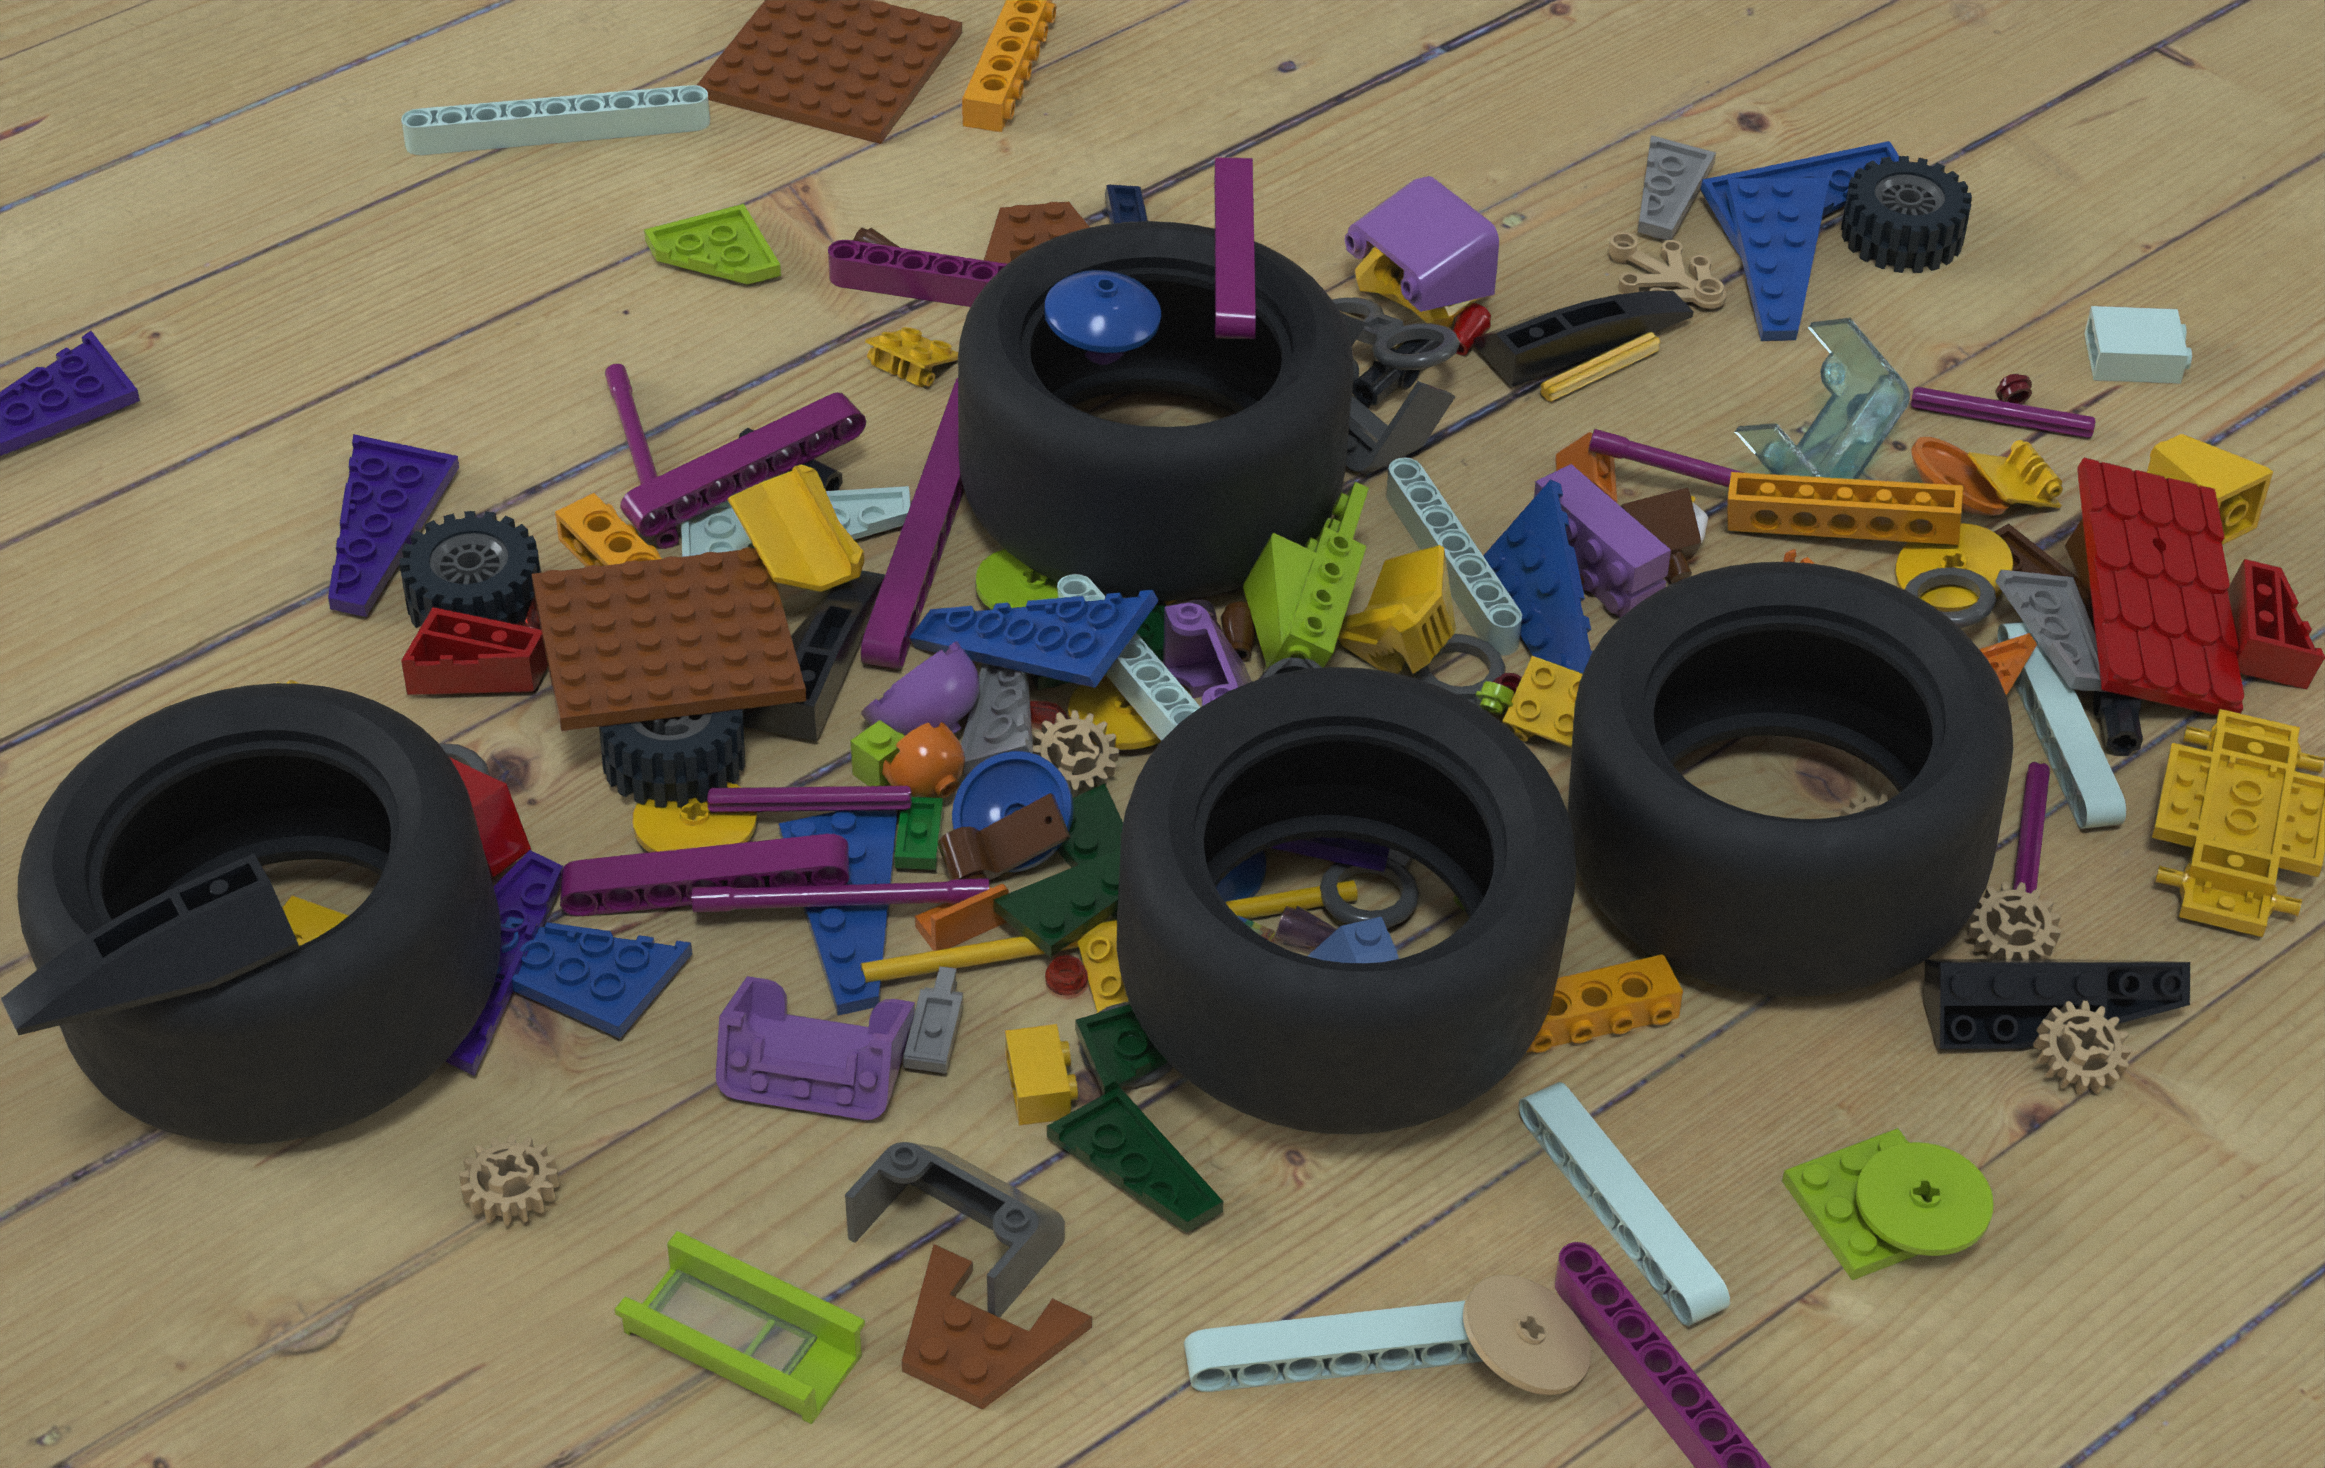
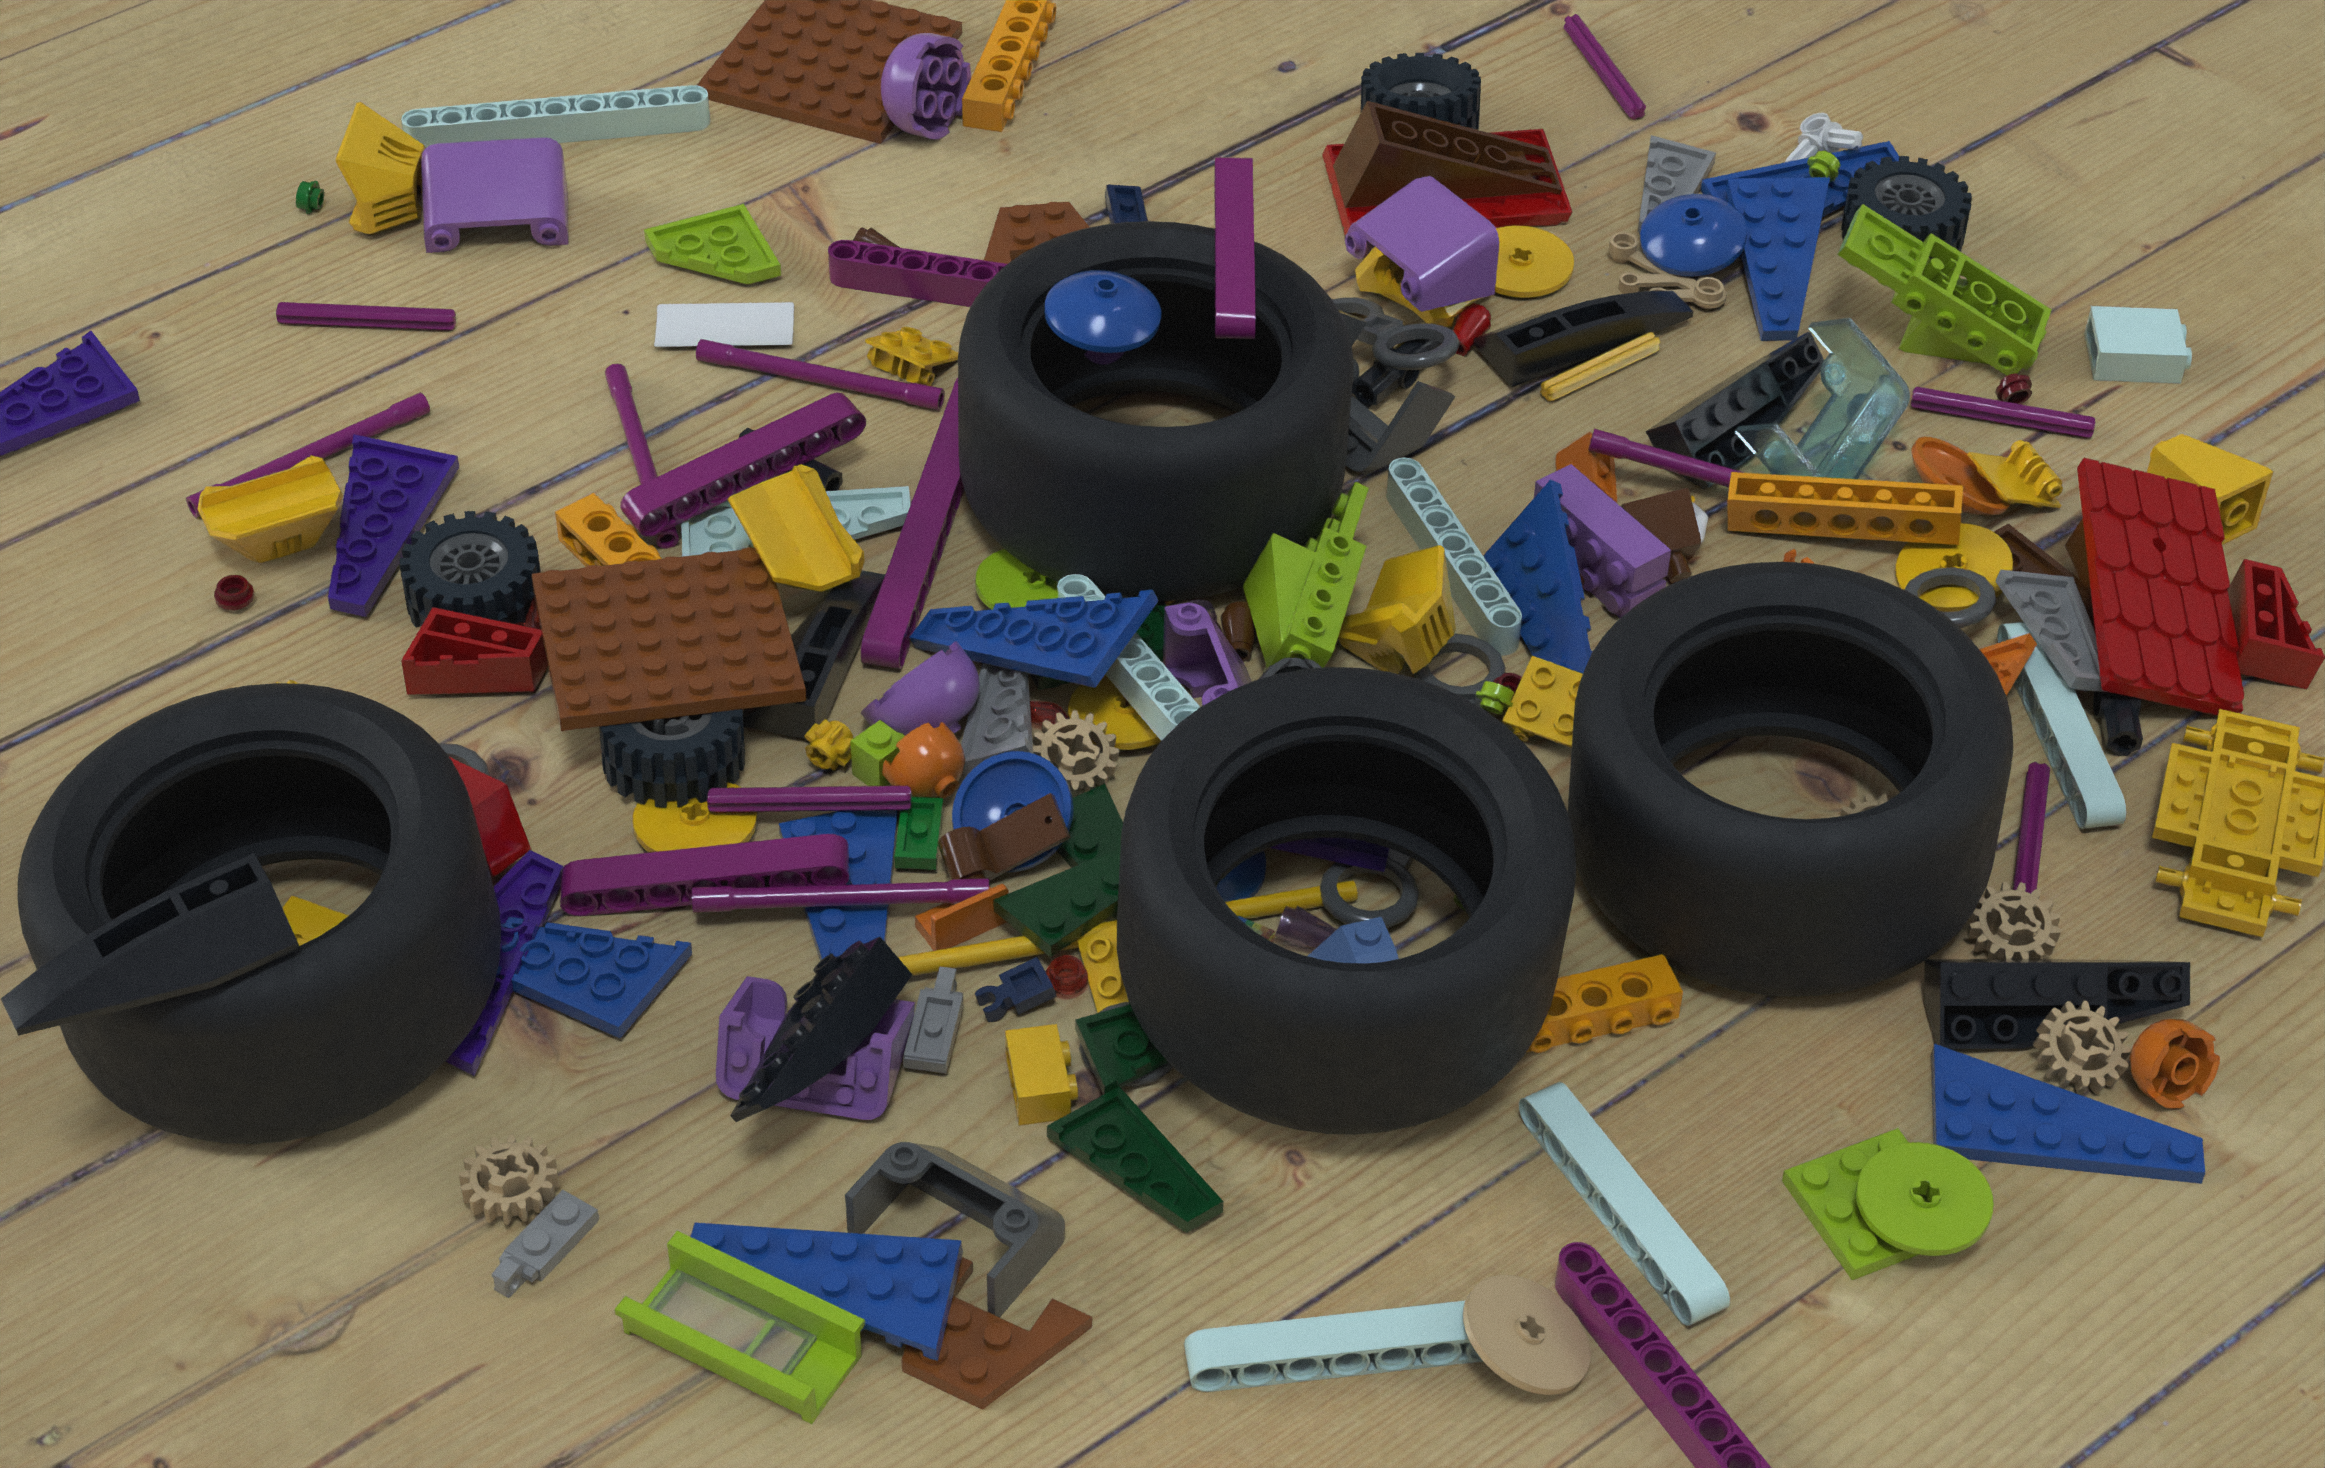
(233, 592): none -> dark red plate
(273, 512): none -> yellow helmet
(309, 196): none -> green plate
(366, 316): none -> magenta axle
(381, 171): none -> yellow helmet
(396, 414): none -> magenta piece
(494, 187): none -> medium lavender windscreen
(544, 1242): none -> light grey hinge
(725, 323): none -> white sticker
(825, 1023): none -> black wedge
(829, 744): none -> yellow gear
(889, 1281): none -> blue wing
(911, 393): none -> magenta piece
(925, 84): none -> medium lavender cylinder
(1020, 987): none -> dark blue plate
(1425, 87): none -> black wheel
(1498, 174): none -> reddish brown piece
(1531, 262): none -> yellow piece
(1604, 67): none -> magenta axle
(1693, 235): none -> blue dish
(1750, 397): none -> black wedge
(1823, 135): none -> white axle
(1824, 165): none -> lime plate
(1947, 313): none -> lime wedge
(2027, 1122): none -> blue wing
(2173, 1061): none -> orange cylinder

